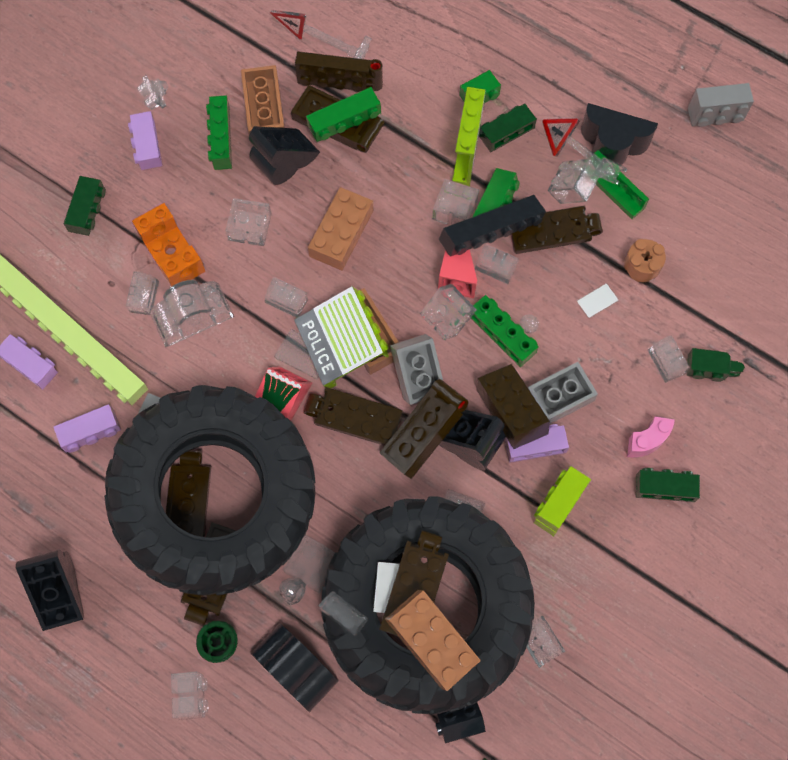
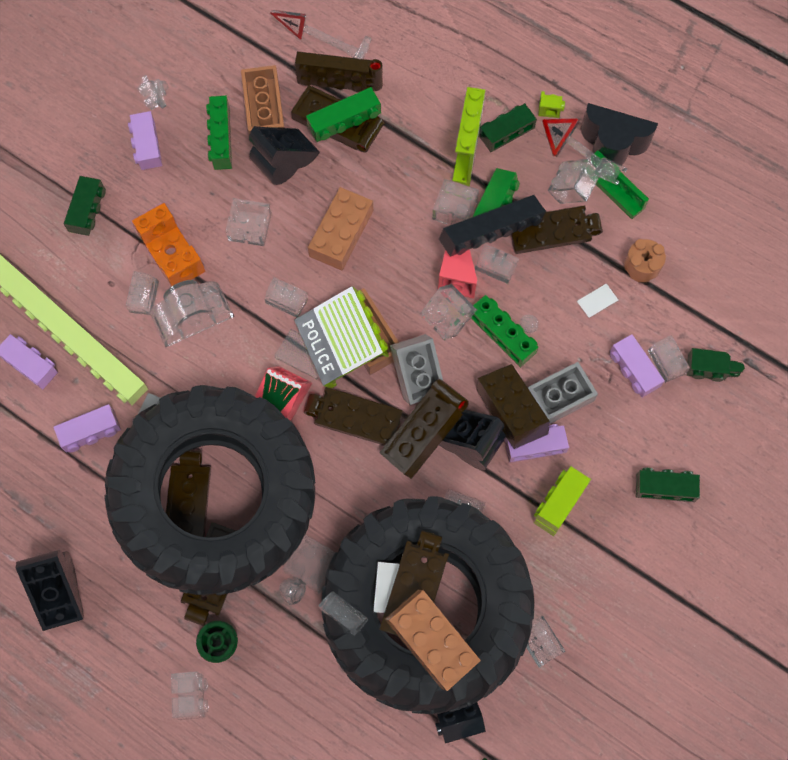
(294, 667): black brick -> none
(484, 81): green brick -> none
(550, 105): none -> lime brick
(636, 366): none -> lavender brick
(651, 439): bright pink brick -> none
(720, 104): light grey brick -> none

